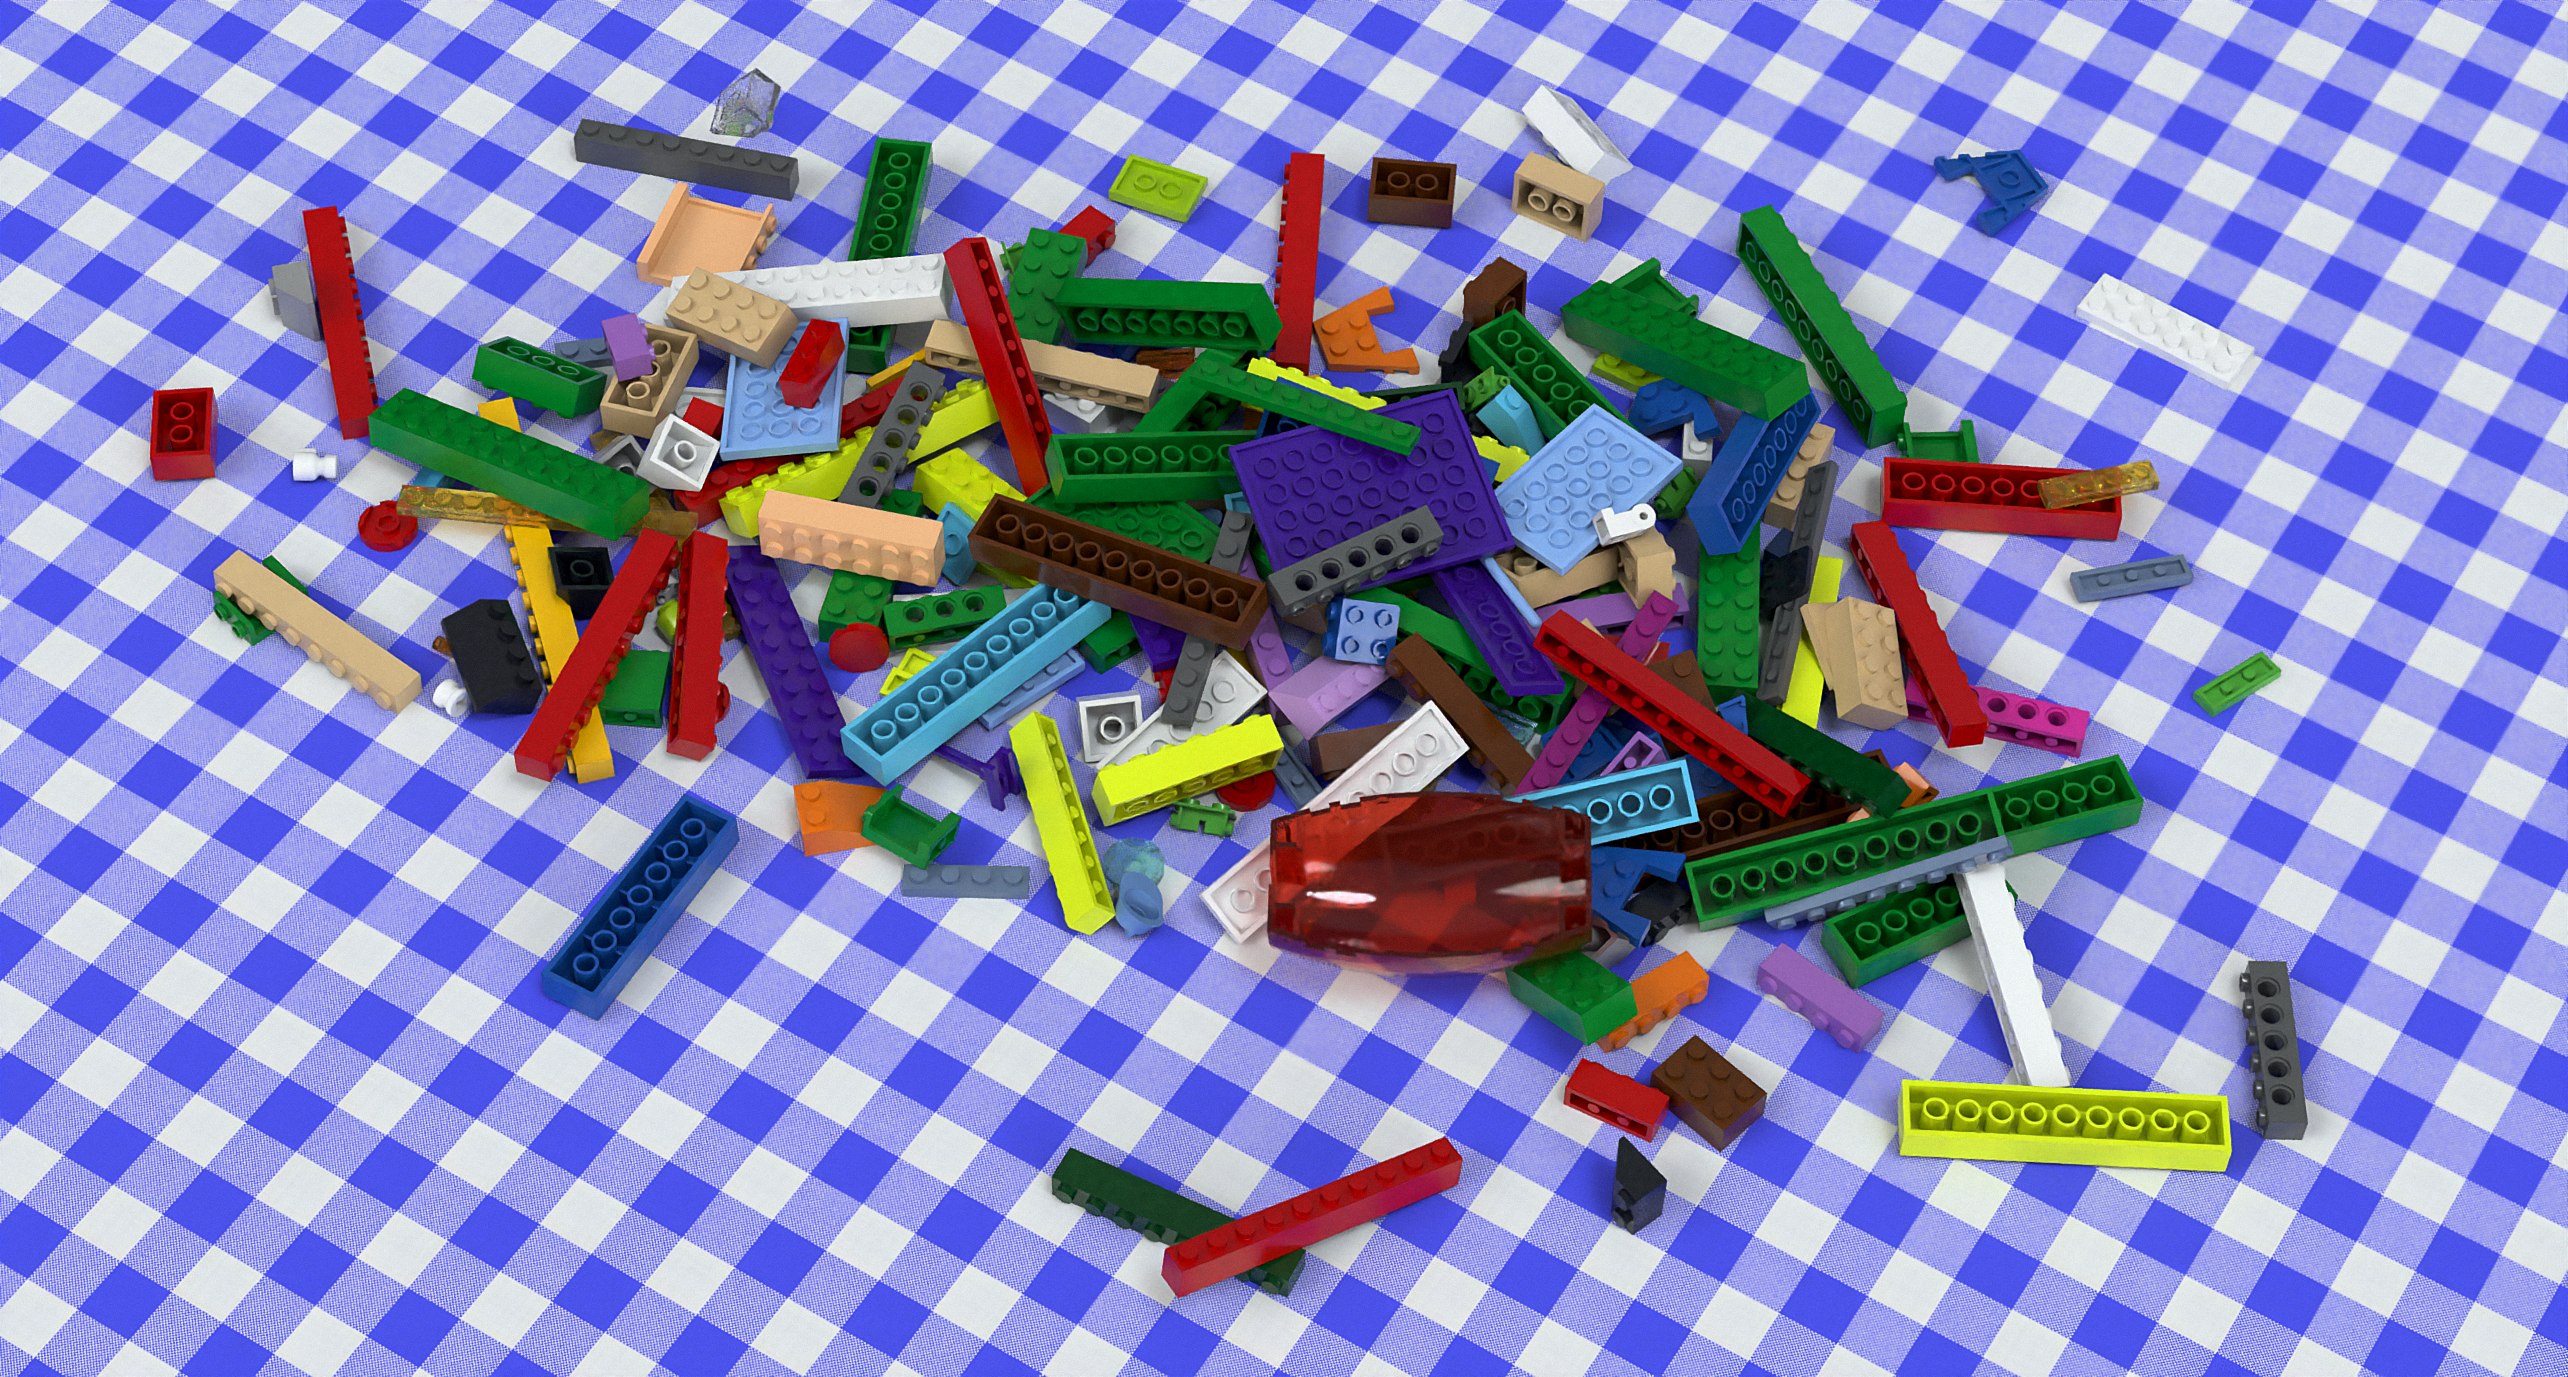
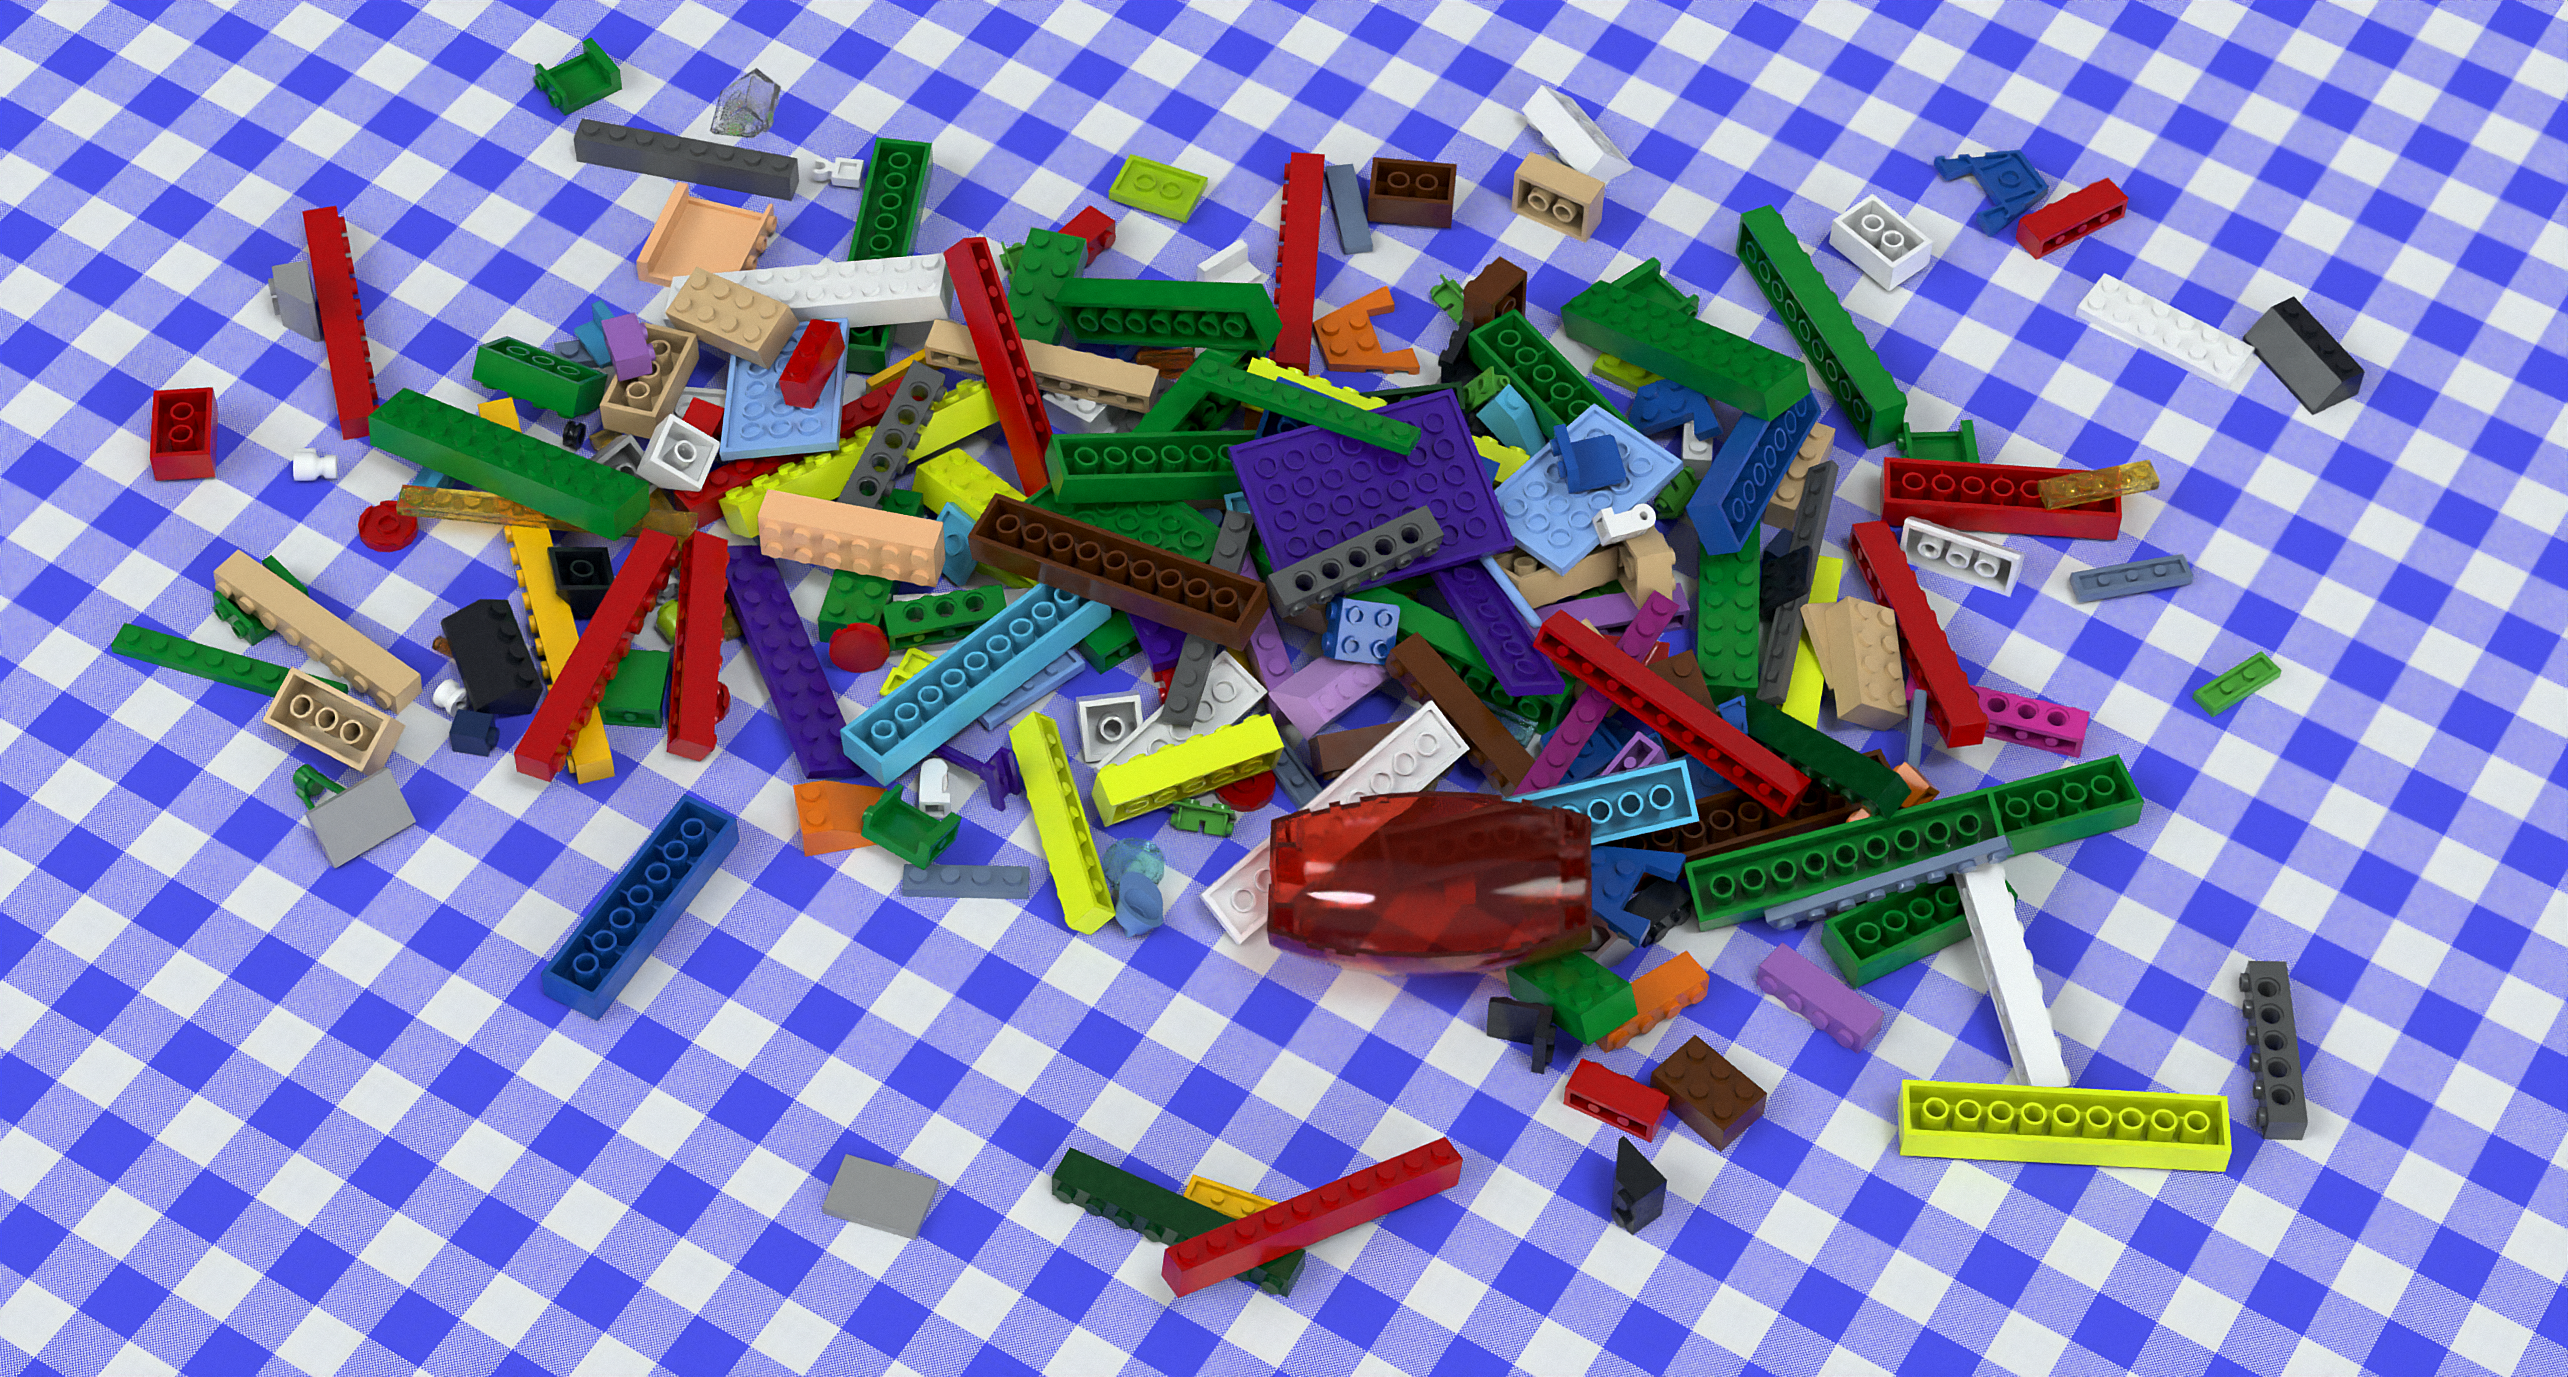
(204, 661): none -> green plate
(312, 782): none -> green plant
(333, 722): none -> tan brick
(360, 817): none -> light grey tile
(473, 733): none -> dark blue brick
(574, 434): none -> black bush
(579, 79): none -> green panel
(592, 336): none -> dark azure panel
(842, 173): none -> white plate
(880, 1197): none -> light grey tile
(932, 787): none -> white leg
(1224, 1198): none -> yellow tile
(1229, 266): none -> white panel
(1349, 209): none -> sand blue tile
(1447, 295): none -> bright green hinge
(1524, 1024): none -> black bracket
(1587, 462): none -> blue bracket
(1880, 242): none -> white brick
(1915, 728): none -> sand blue tile
(1961, 556): none -> white slope
(2071, 218): none -> red brick
(2304, 356): none -> slope

